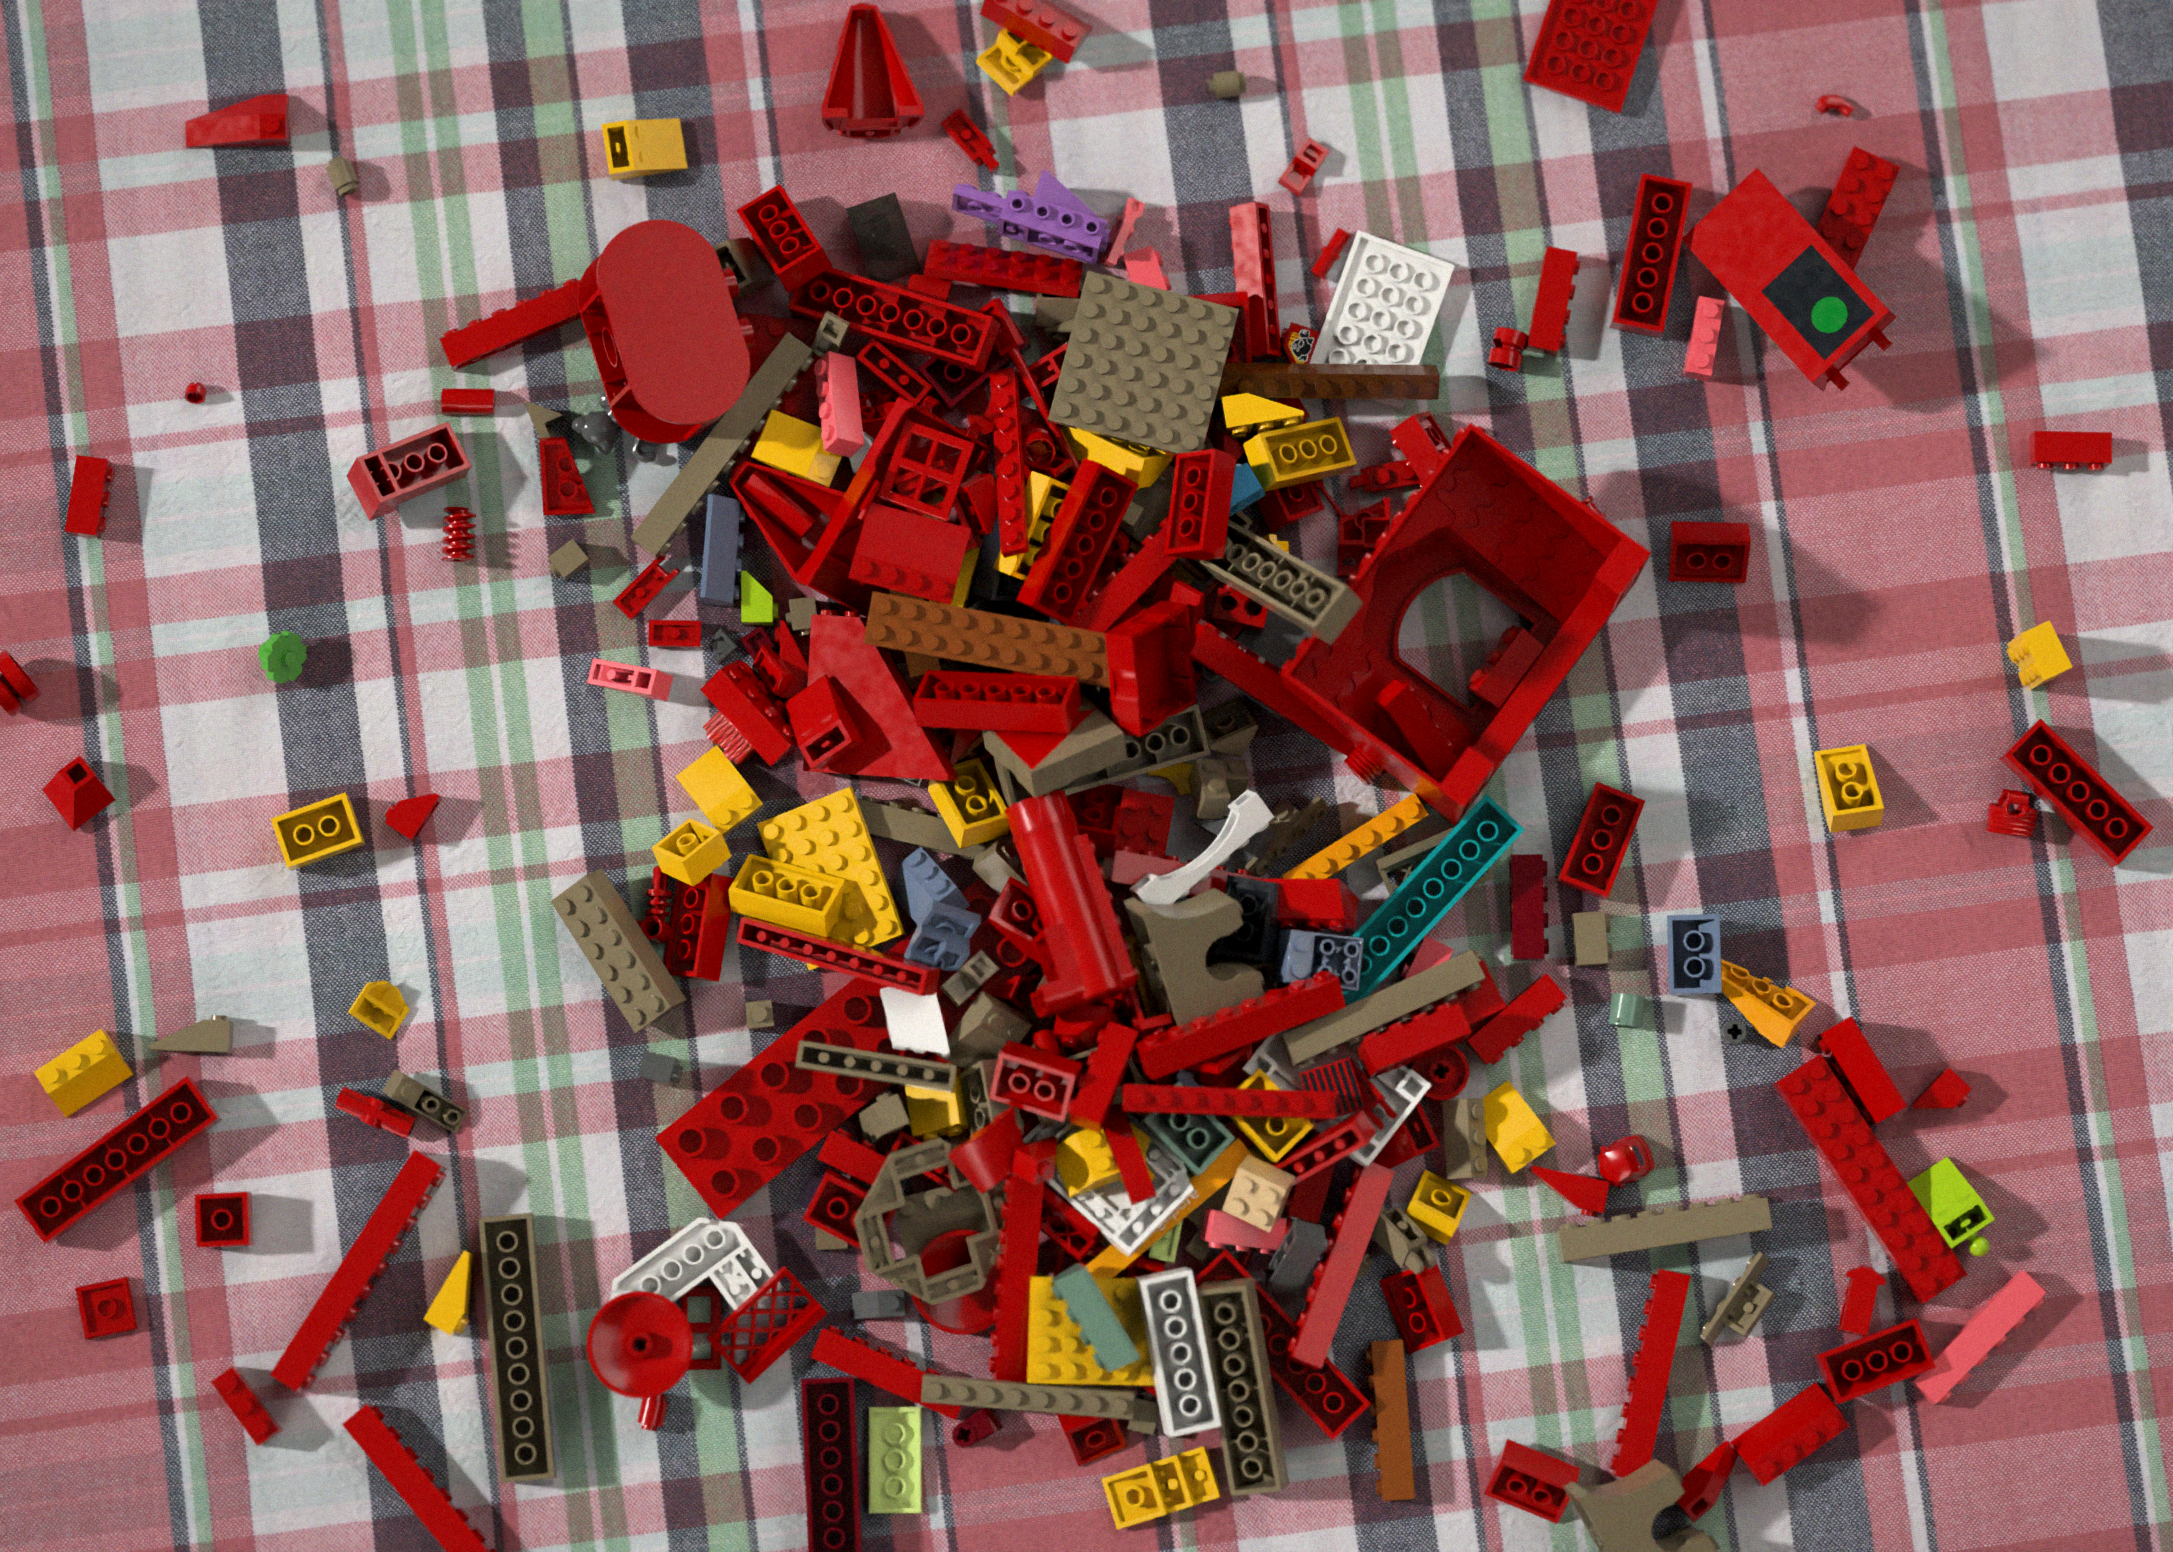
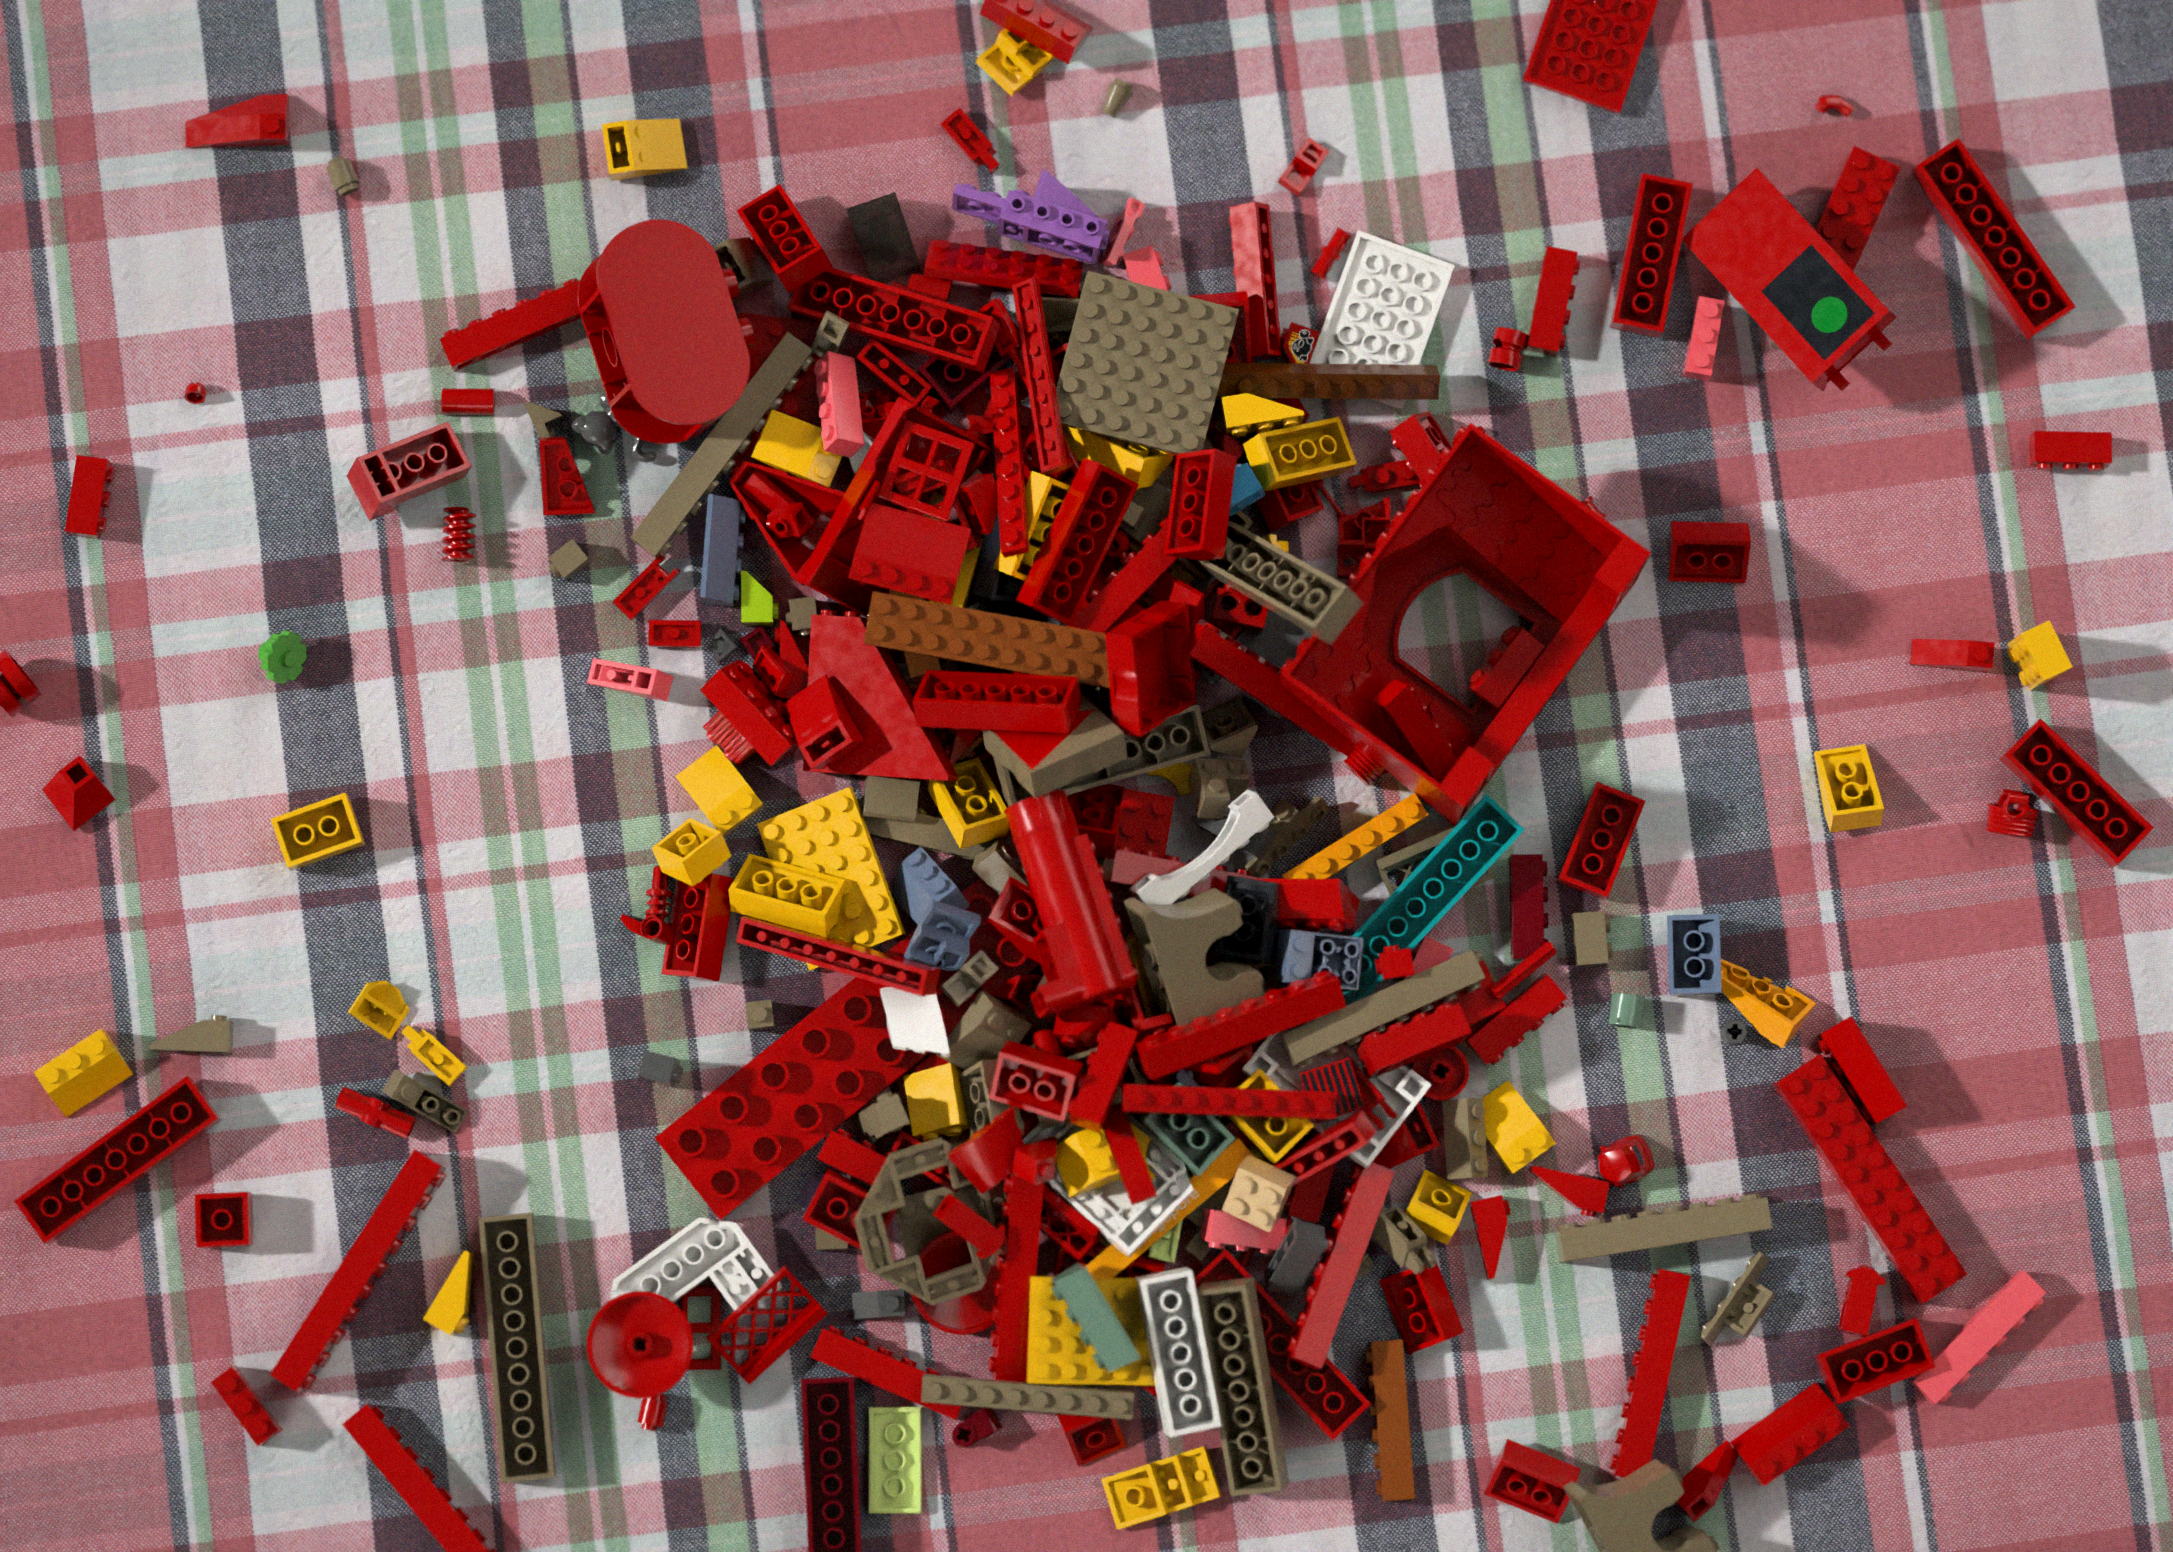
(106, 1308): red tile -> none
(412, 814): red slope -> none
(434, 1055): none -> yellow hinge
(618, 950): dark tan brick -> none
(788, 520): none -> red brick
(869, 81): red cone -> none
(876, 1066): dark tan brick -> none
(890, 798): none -> dark tan slope
(970, 1226): none -> red piece
(1040, 376): none -> red tile
(1116, 97): none -> dark tan cone
(1144, 1415): dark tan brick -> none
(1227, 84): dark tan brick -> none
(1394, 962): none -> red brick
(1490, 1227): none -> red slope
(1523, 970): none -> red axle
(1943, 1093): red slope -> none
(1949, 1203): lime slope -> none
(1953, 654): none -> red slope
(1993, 239): none -> red brick

